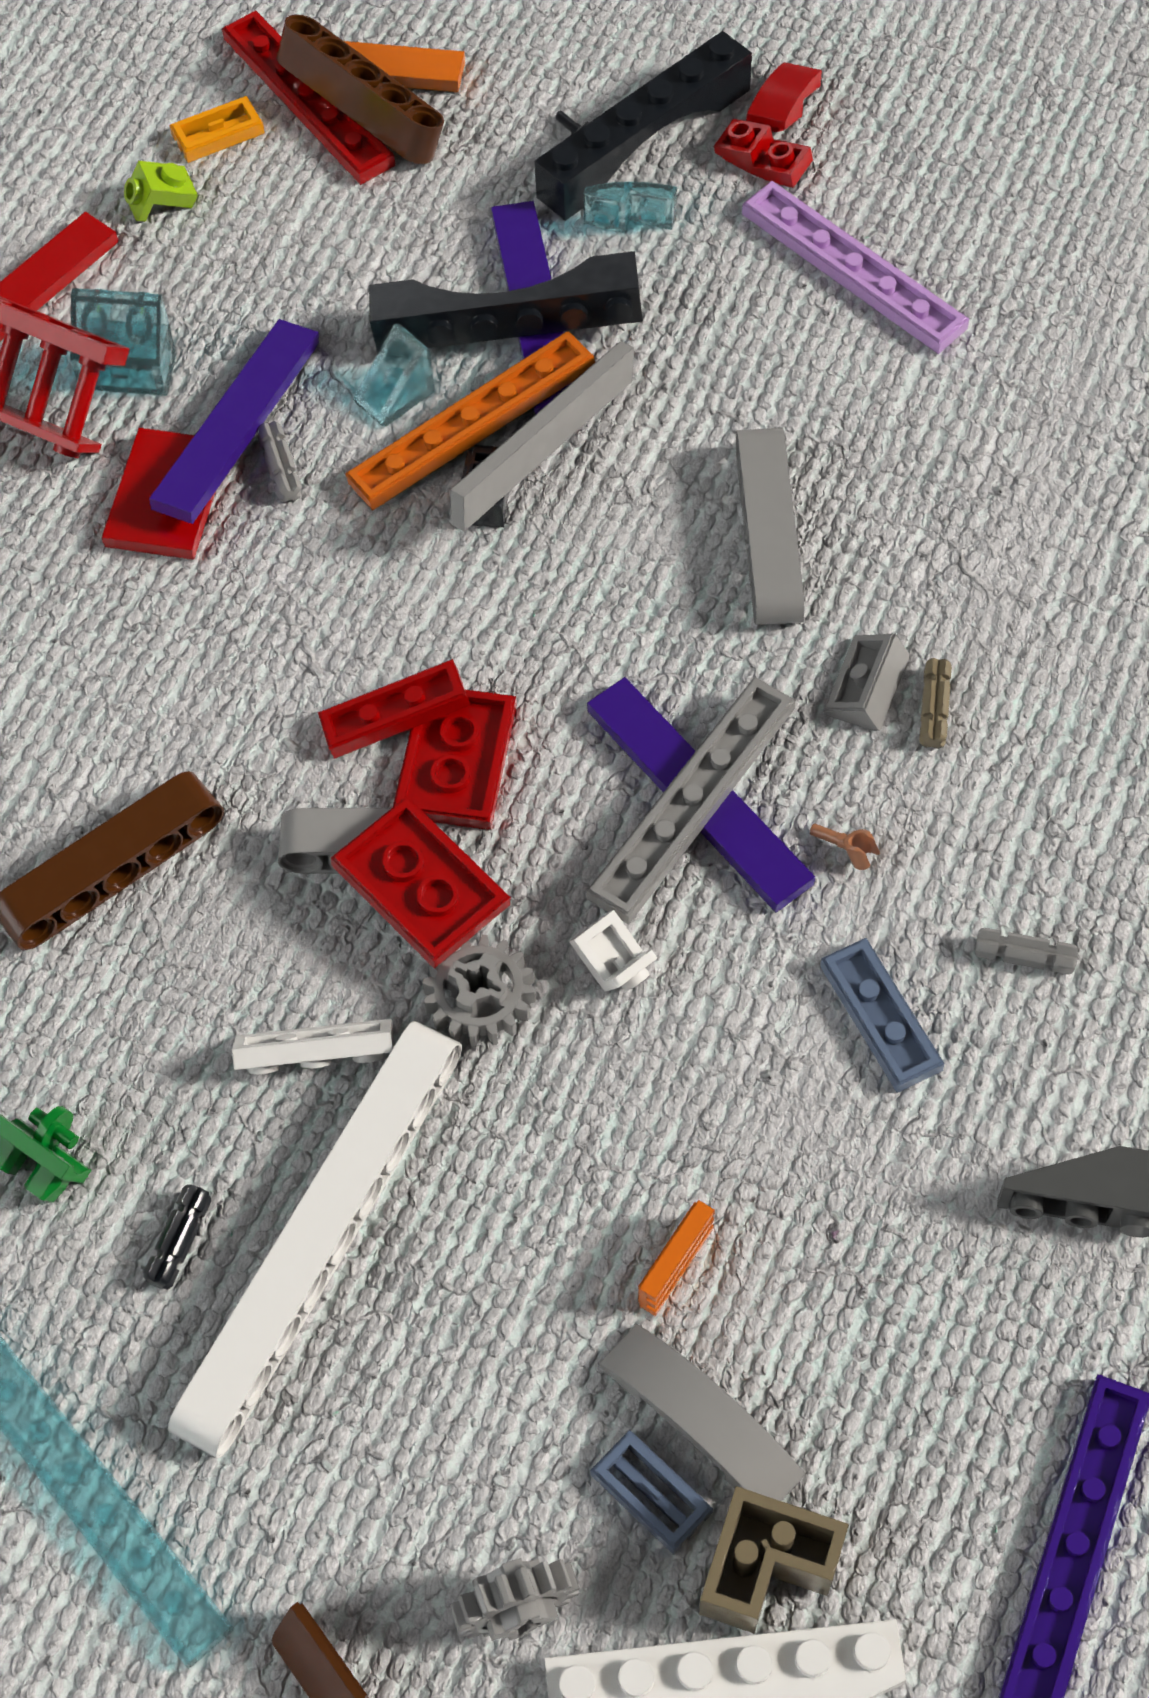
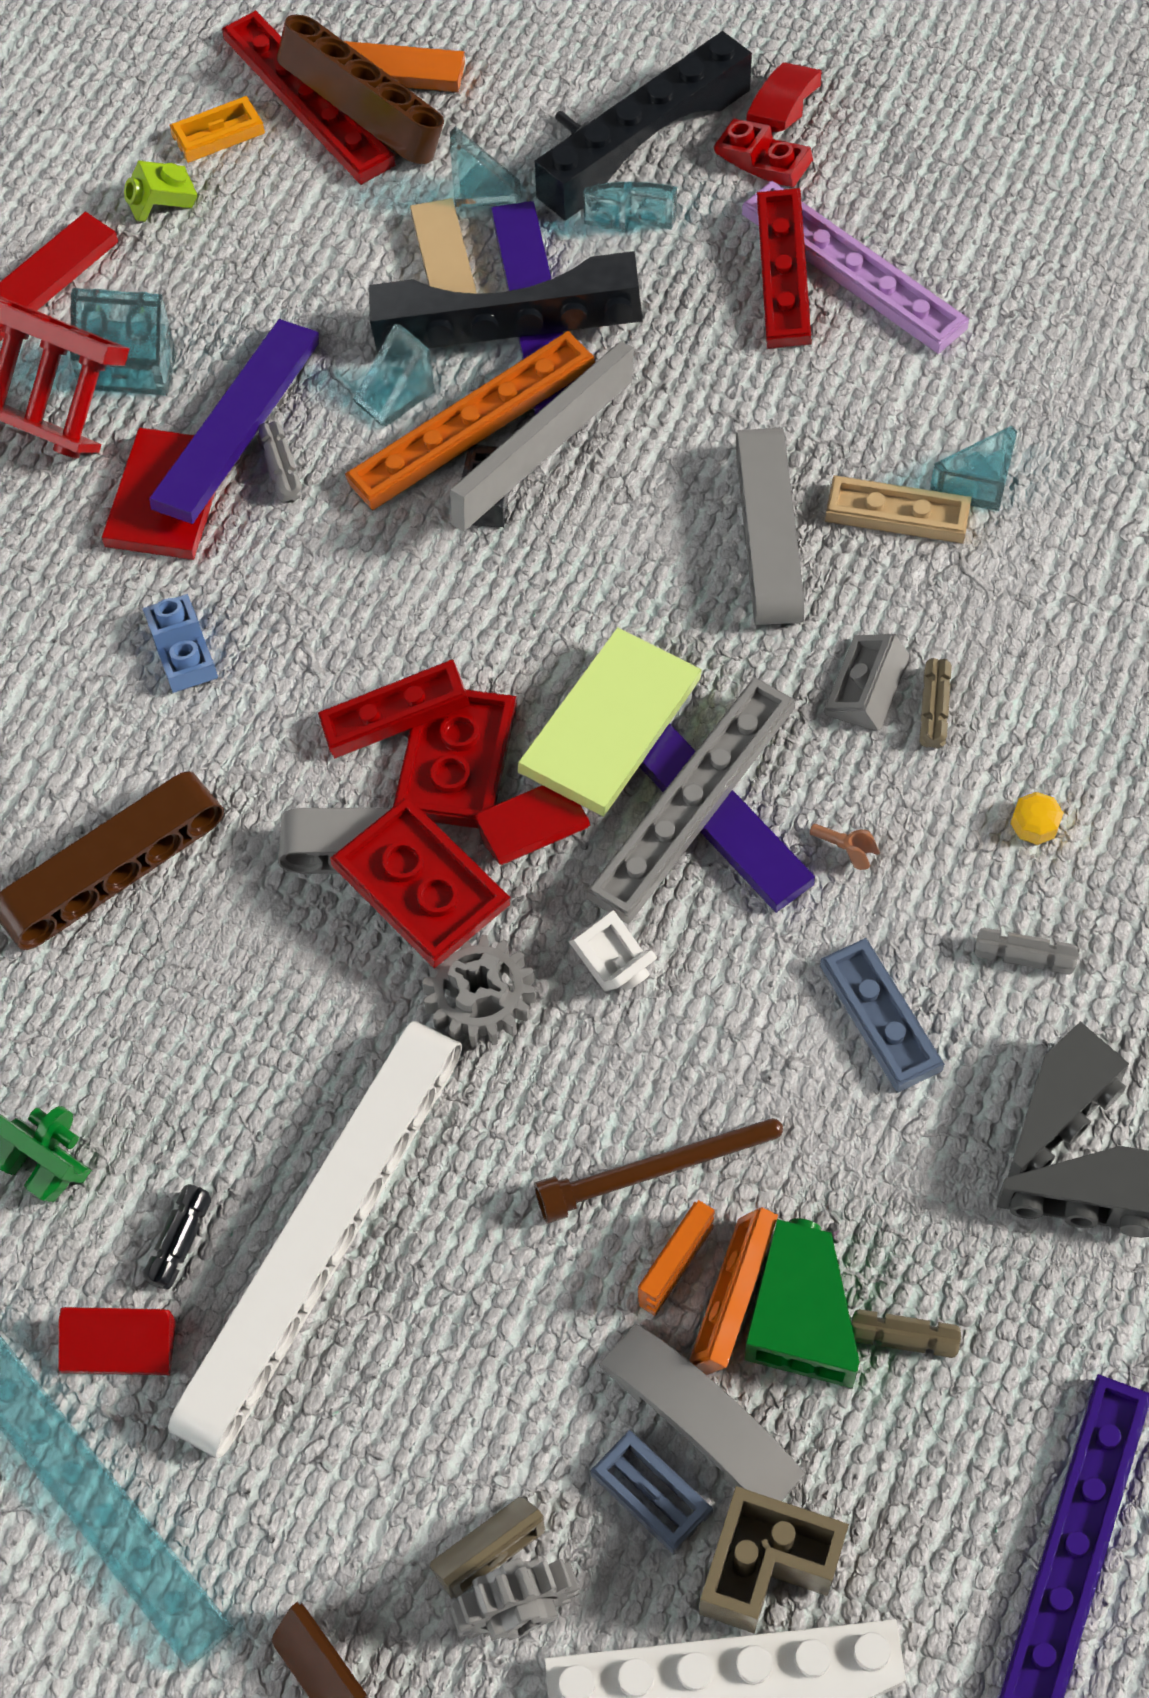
(116, 1341): none -> red slope
(180, 643): none -> medium blue slope
(313, 1046): white plate -> none
(442, 246): none -> tan tile
(478, 176): none -> clear light blue slope
(488, 1546): none -> dark tan slope
(529, 823): none -> red slope
(560, 1196): none -> reddish brown piece
(609, 721): none -> yellowish green tile
(733, 1291): none -> orange tile
(784, 268): none -> red tile
(803, 1309): none -> green slope
(898, 509): none -> tan tile
(906, 1333): none -> dark tan axle
(978, 470): none -> clear light blue slope
(1036, 818): none -> yellow tile
(1069, 1086): none -> dark grey slope

